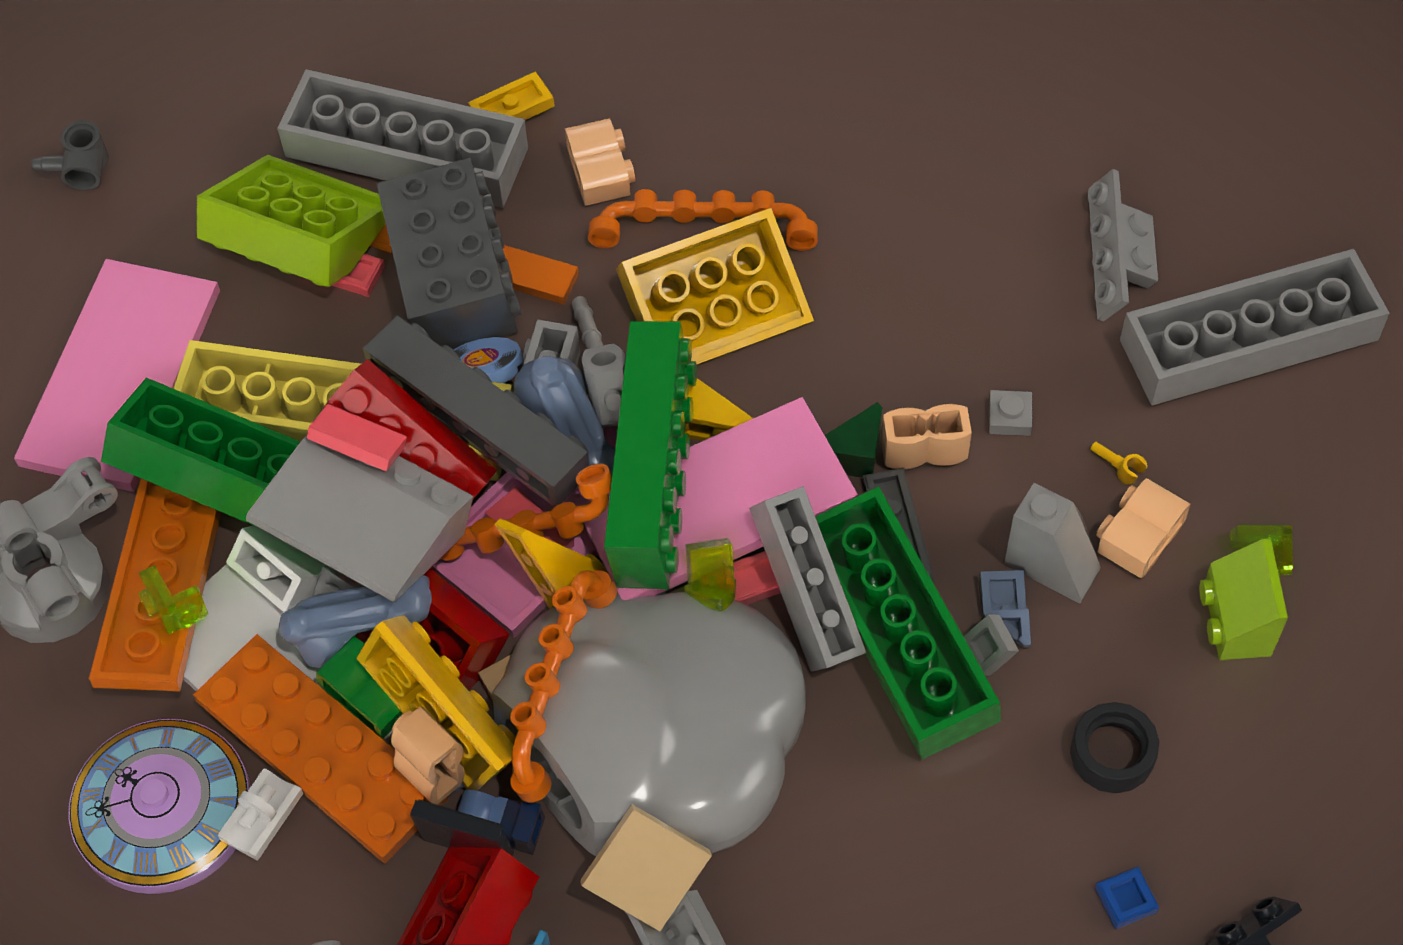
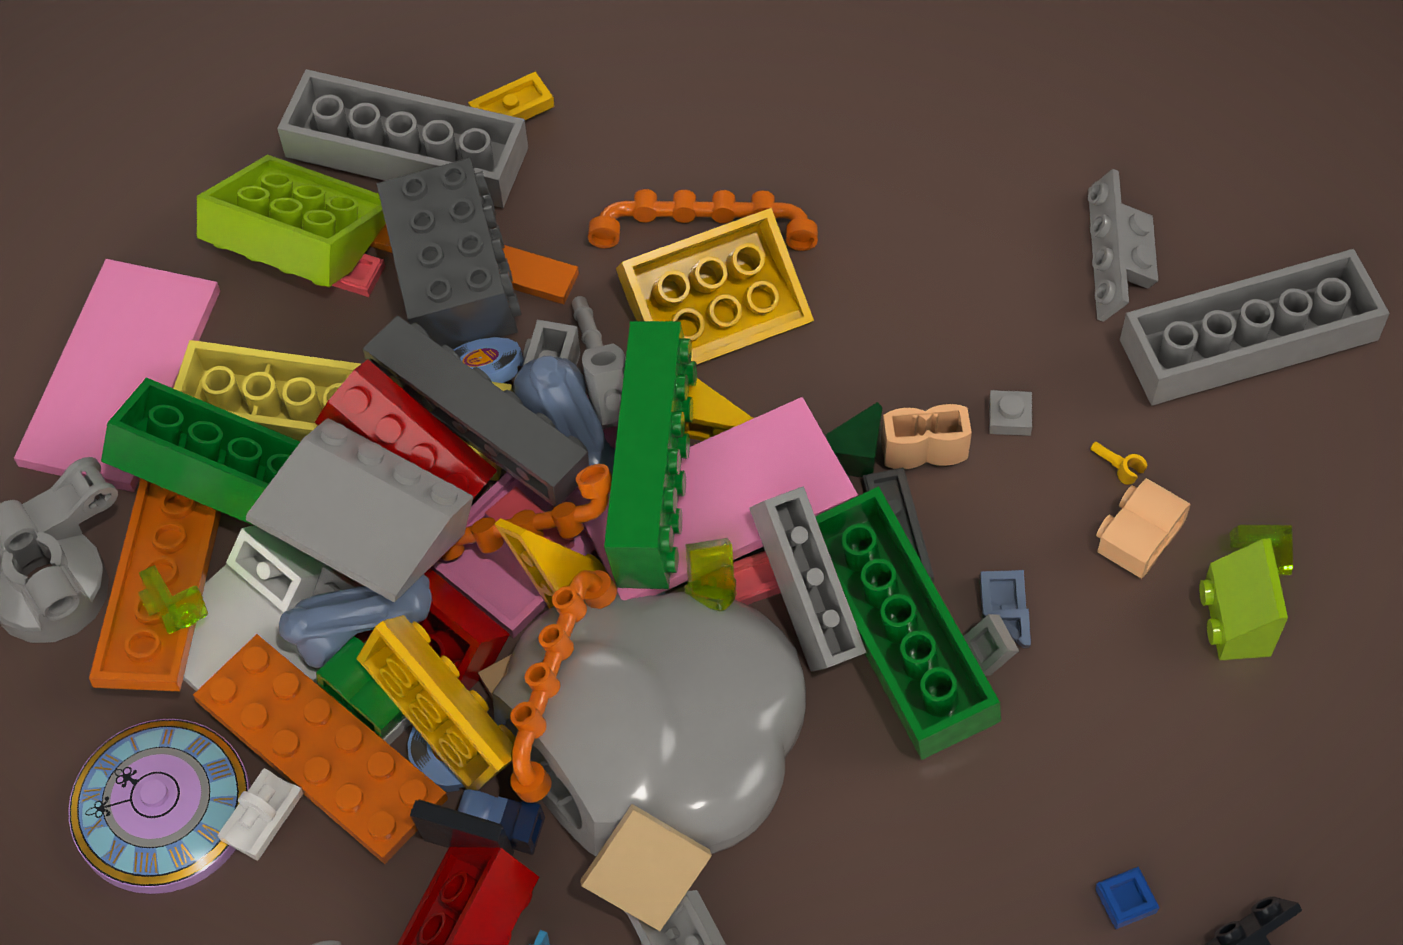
(82, 158): dark grey piece -> none
(356, 437): coral tile -> none
(427, 755): light nougat brick -> none
(599, 162): light nougat brick -> none
(1052, 544): light grey slope -> none
(1120, 716): black tyre -> none

